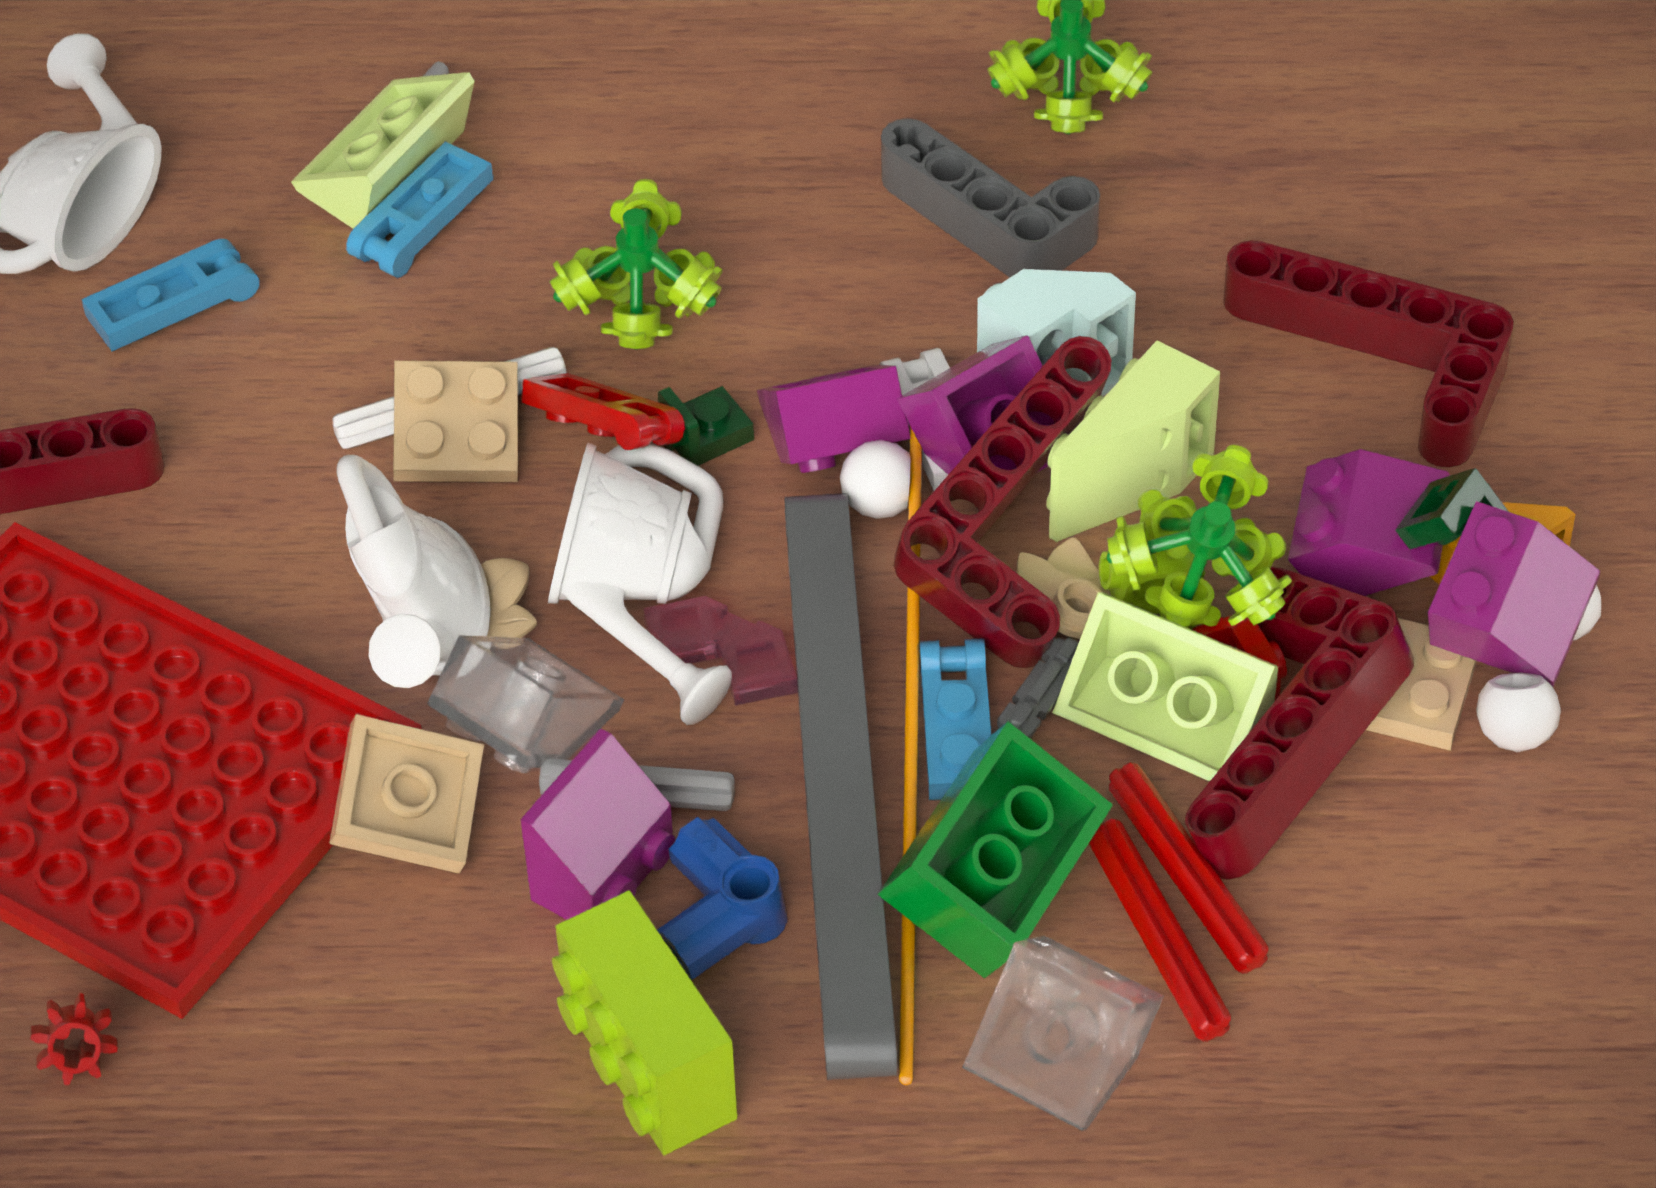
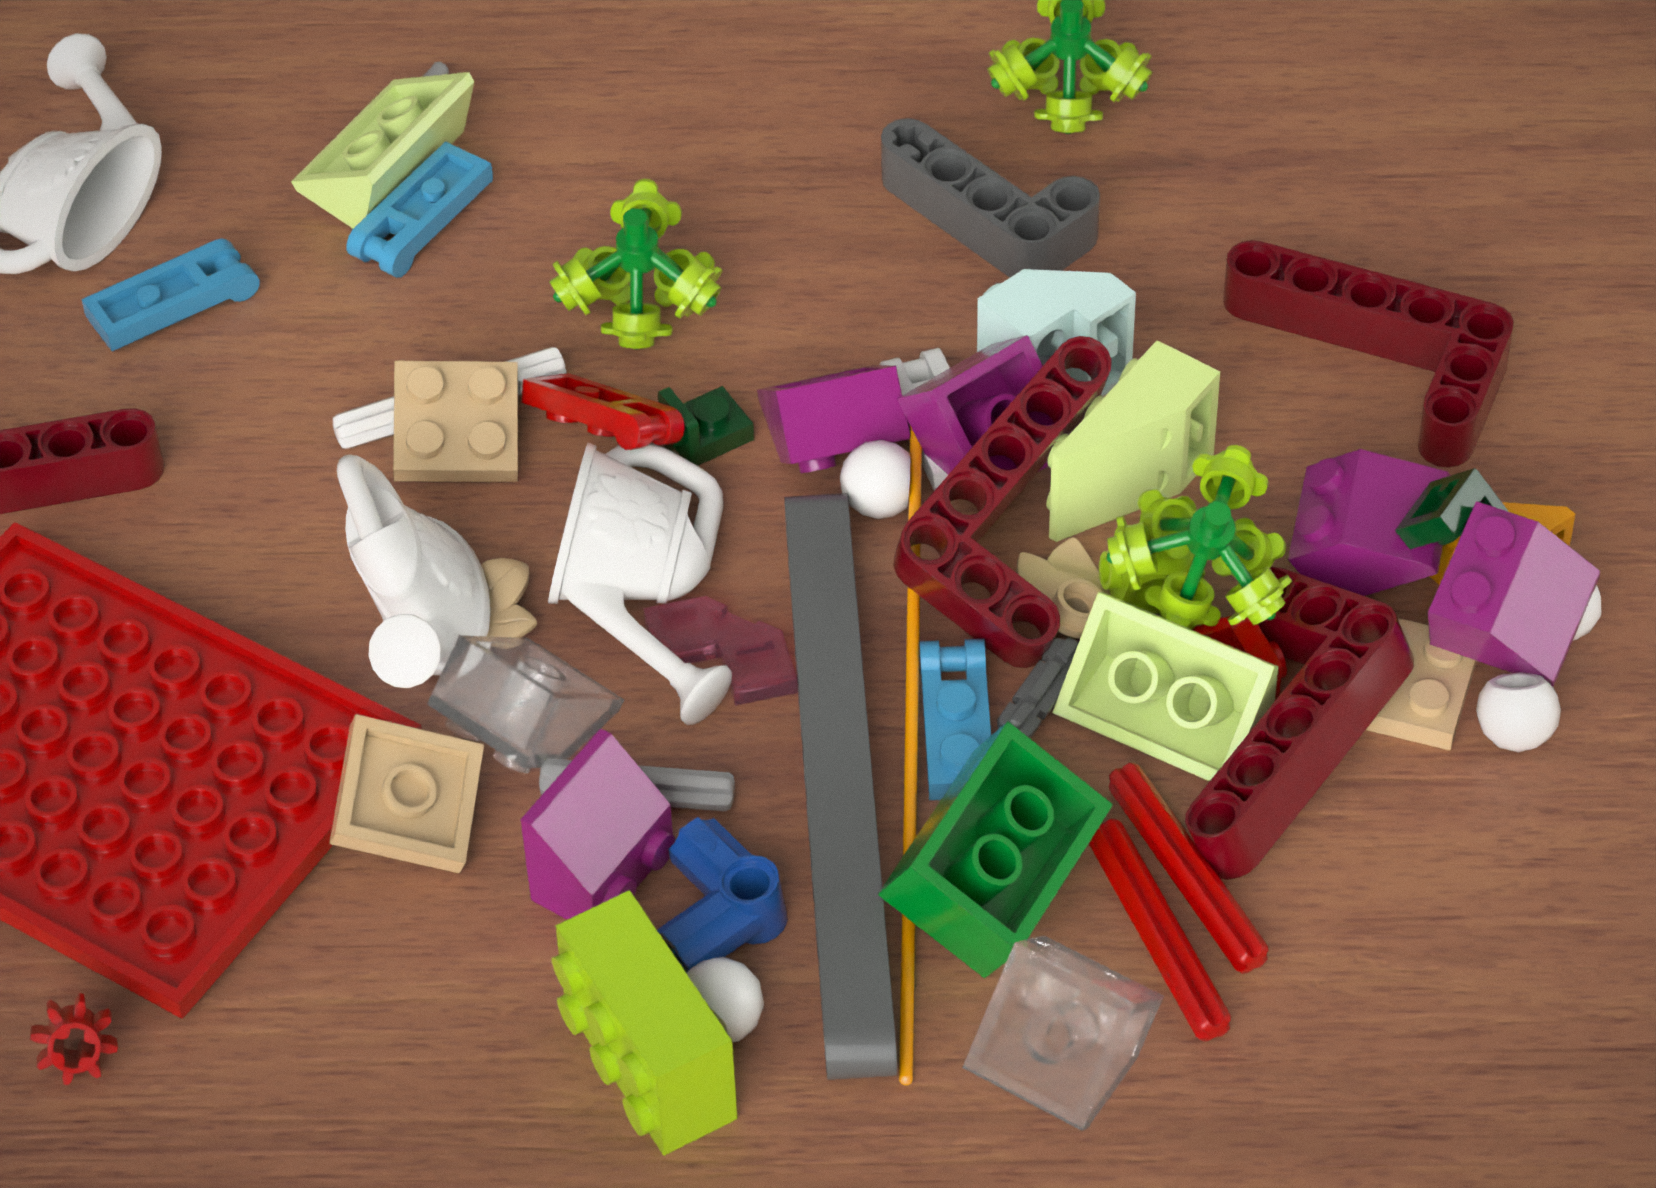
(730, 993): none -> white piece

